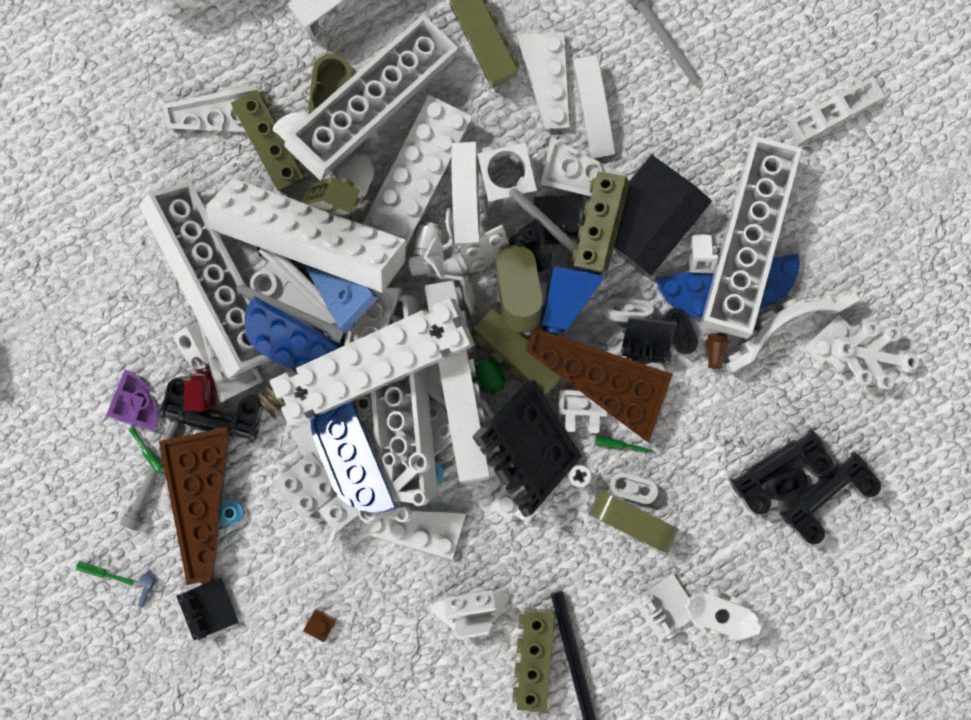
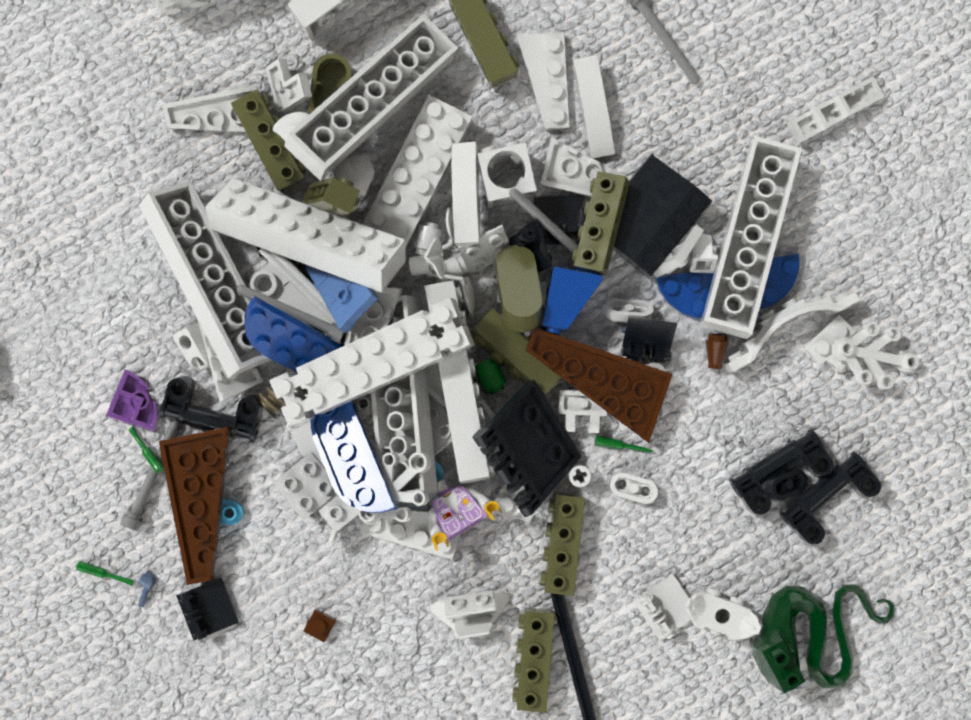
(199, 391): dark red brick -> none
(287, 90): none -> white plate
(457, 511): none -> torso
(564, 544): none -> olive brick
(633, 521): olive plant -> none
(679, 255): none -> white wing
(683, 330): black plate -> none
(777, 646): none -> dark green hips

